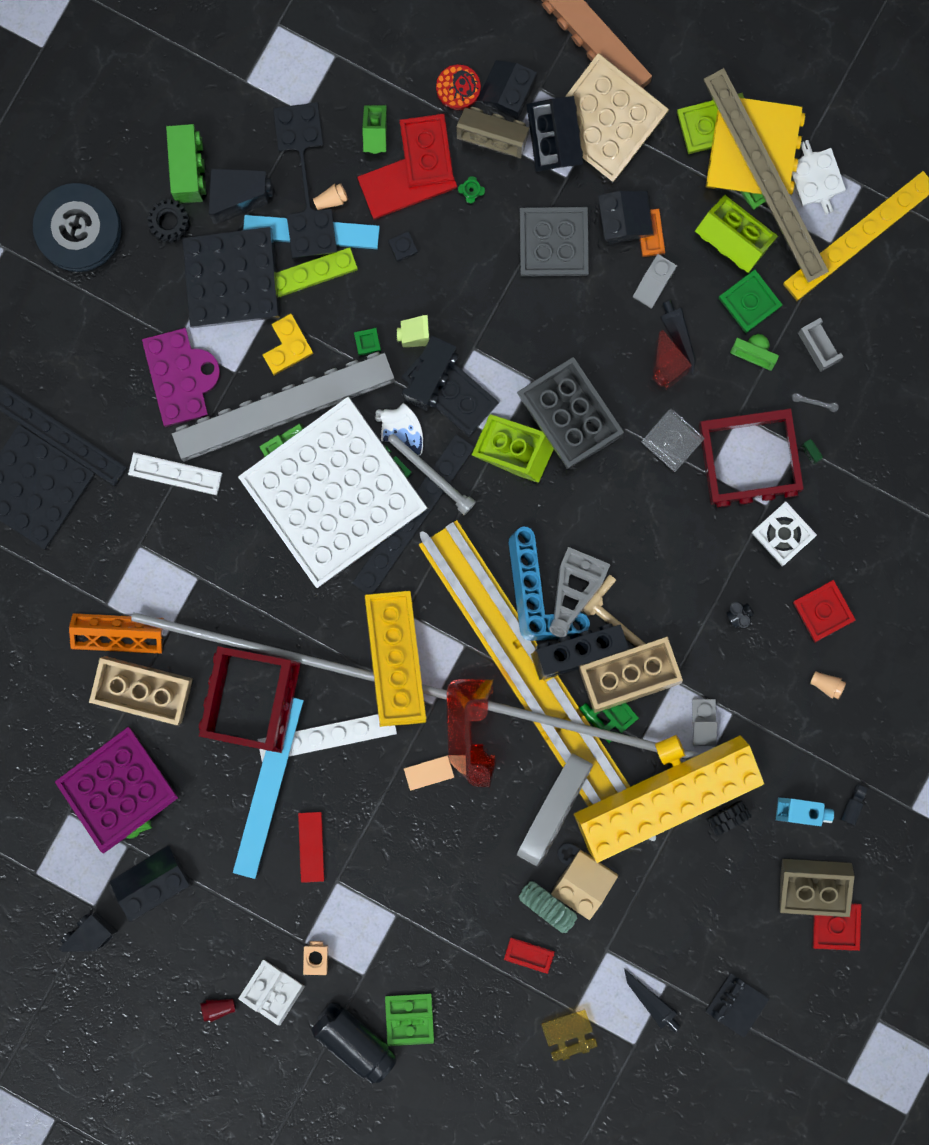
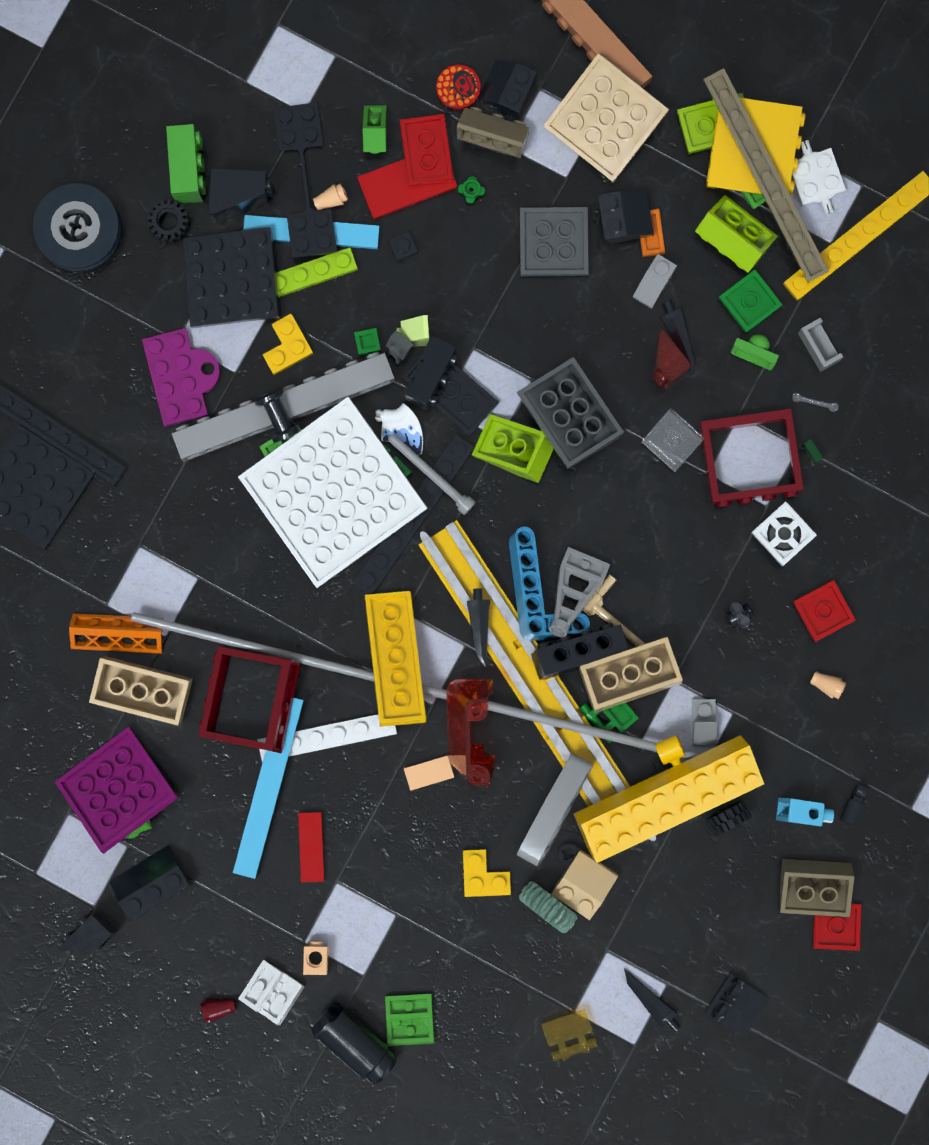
(175, 474): white tile -> none
(278, 415): none -> black piece
(398, 347): none -> dark grey plate
(479, 618): none -> black bar
(479, 881): none -> yellow plate
(529, 955): red tile -> none
(555, 133): black slope -> none

